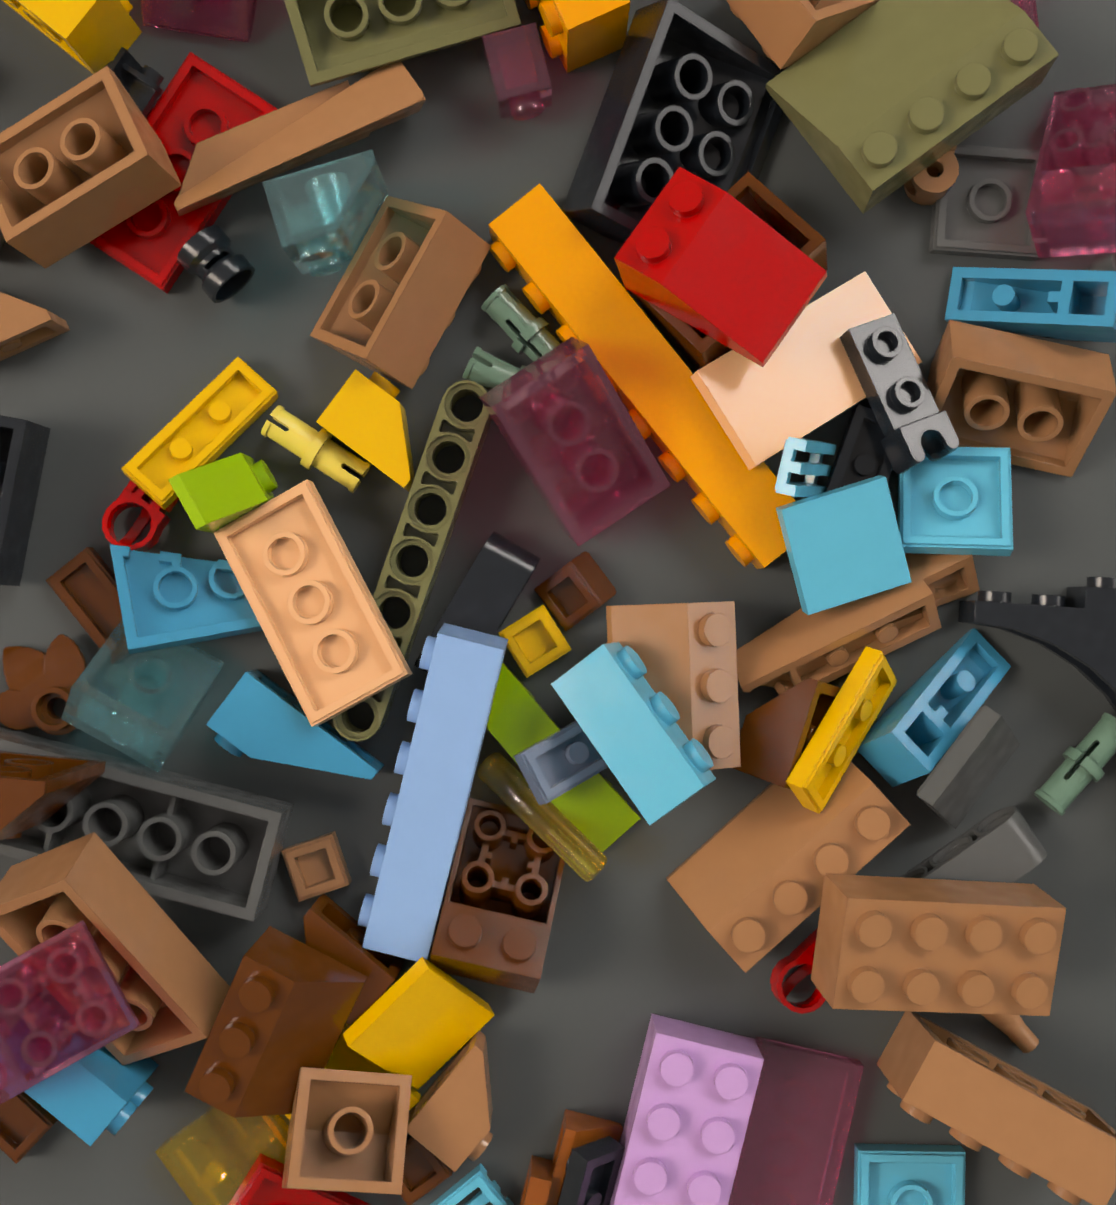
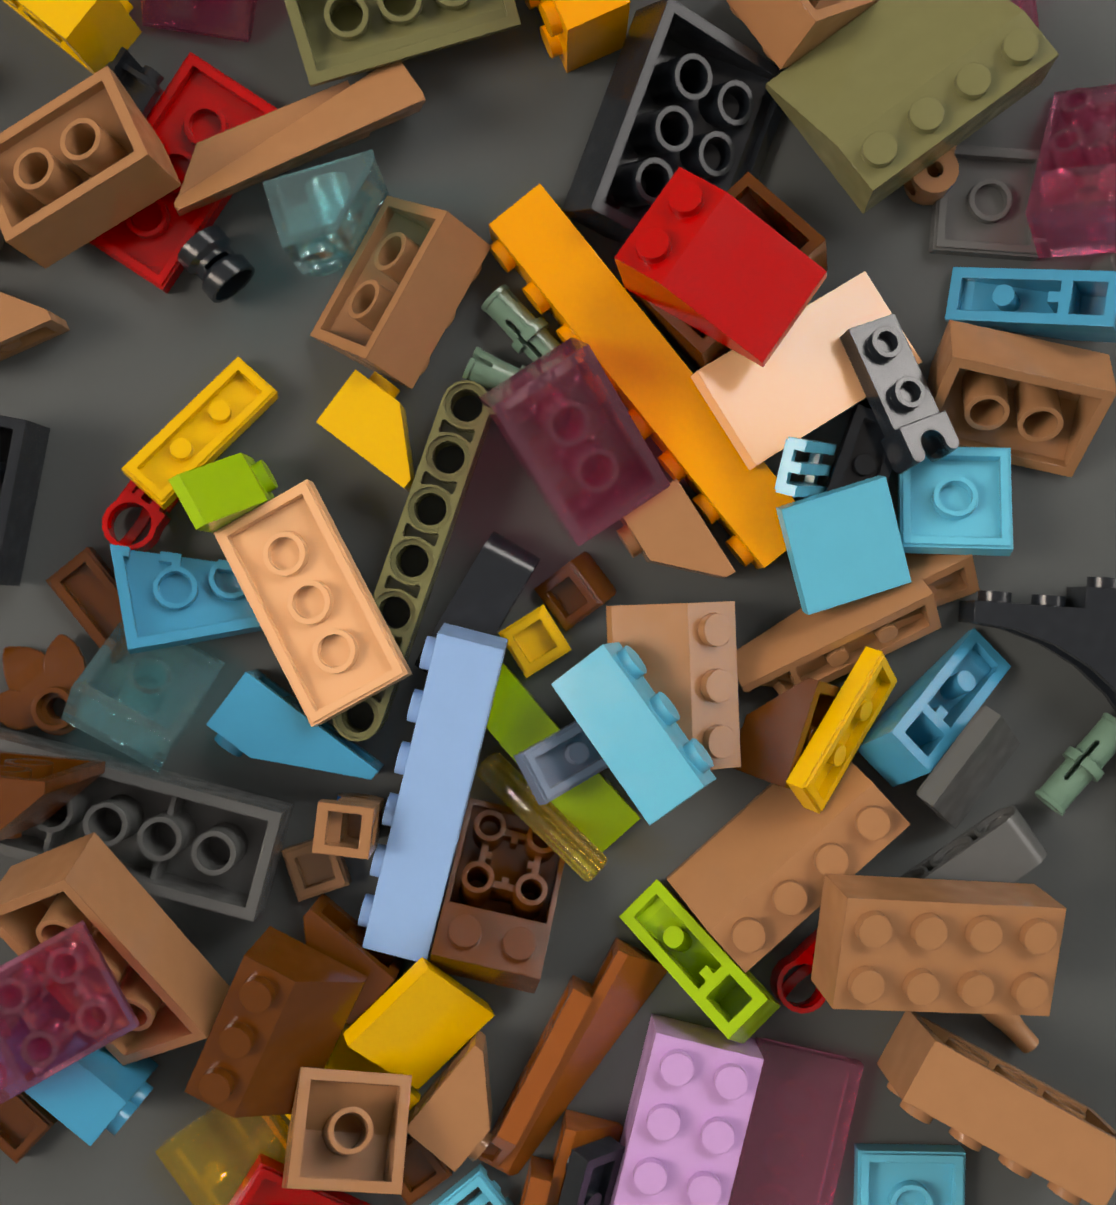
(315, 448): light yellow pin -> none
(348, 825): none -> medium nougat leg
(518, 72): clear pink brick -> none
(569, 1050): none -> dark orange wedge
(673, 535): none -> medium nougat slope
(699, 963): none -> lime slope

